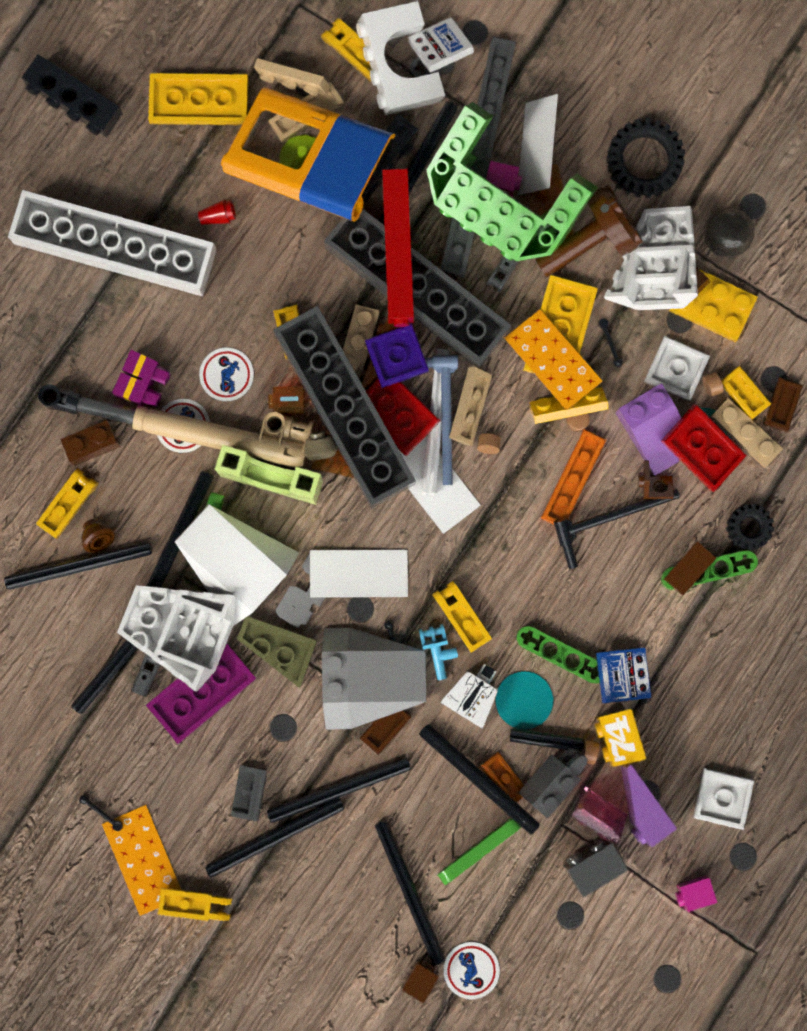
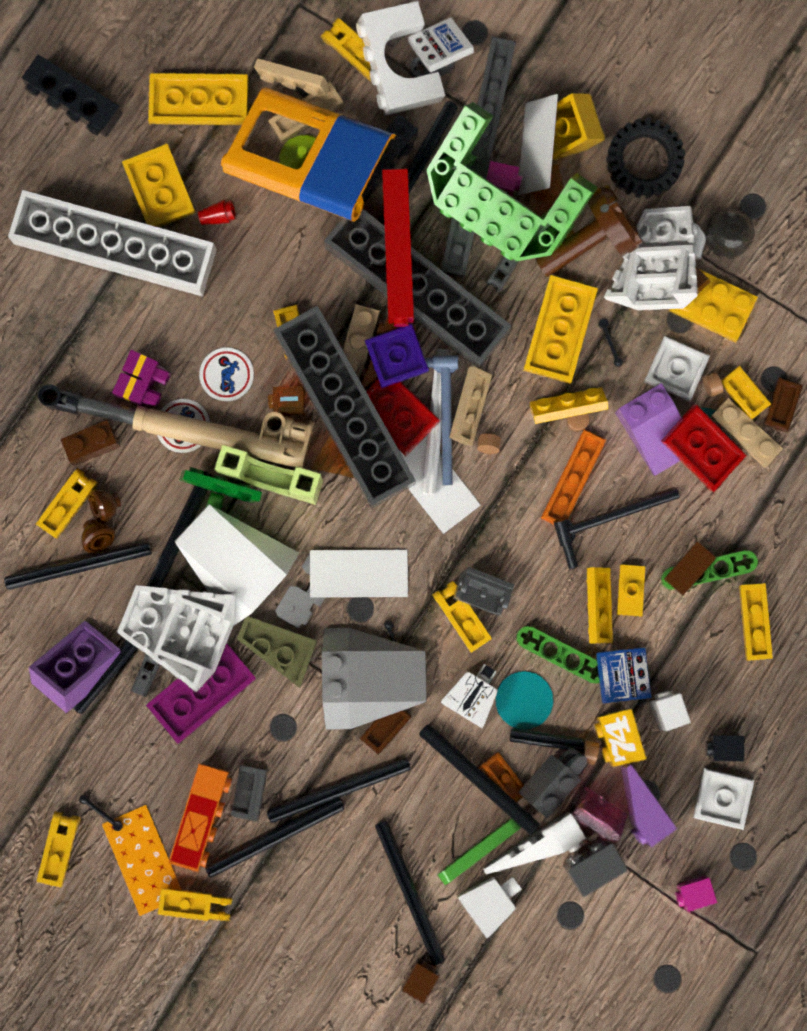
(58, 850): none -> yellow plate
(73, 666): none -> medium lavender slope
(103, 504): none -> reddish brown brick
(158, 186): none -> yellow plate
(199, 817): none -> orange brick
(220, 485): none -> green wing
(319, 446): dark tan cone -> none
(435, 643): medium azure arm -> none
(471, 970): white sticker -> none
(483, 591): none -> dark grey hinge
(490, 903): none -> white torso
(550, 840): none -> white wedge
(553, 359): light orange sticker -> none
(576, 126): none -> yellow slope
(599, 605): none -> yellow plate
(630, 590): none -> yellow plate
(647, 482): reddish brown bracket -> none
(669, 710): none -> white brick
(699, 241): none -> white arm
(725, 748): none -> black brick
(755, 622): none -> yellow plate
(760, 516): black tyre -> none

